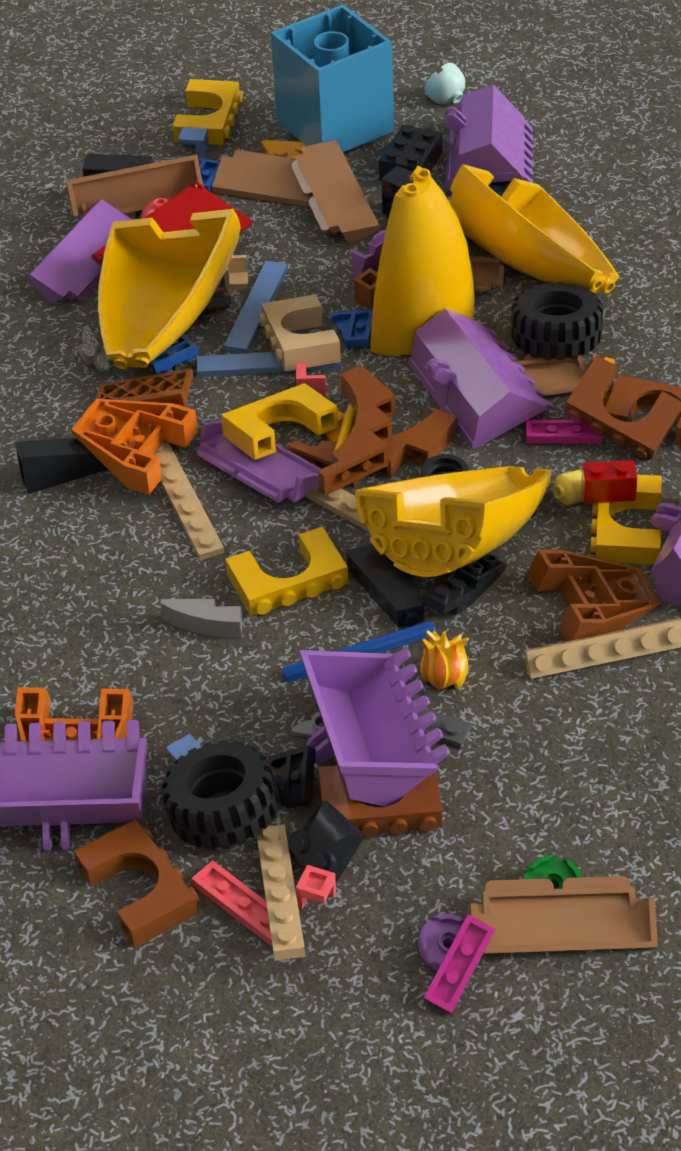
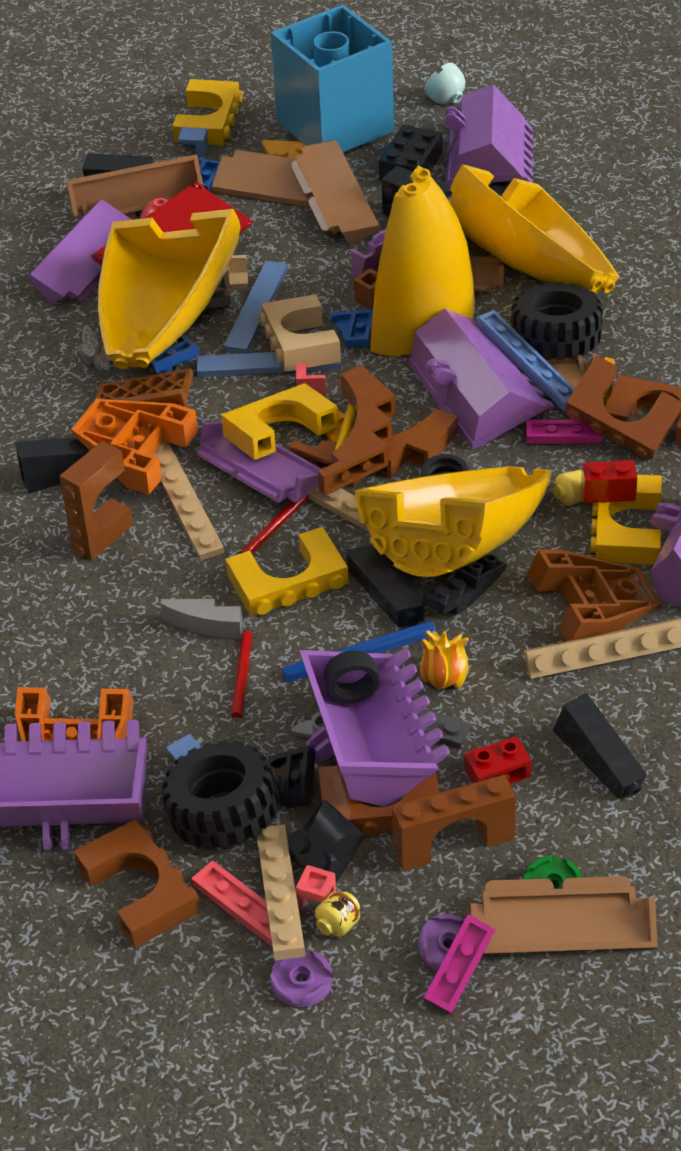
(80, 488): none -> dark orange arch
(241, 675): none -> red bar
(290, 509): none -> red bar
(302, 994): none -> medium lavender plate
(337, 913): none -> light yellow head
(347, 662): none -> black tyre
(420, 820): none -> dark orange arch
(501, 758): none -> red brick
(525, 357): none -> medium blue tile
(599, 746): none -> black slope

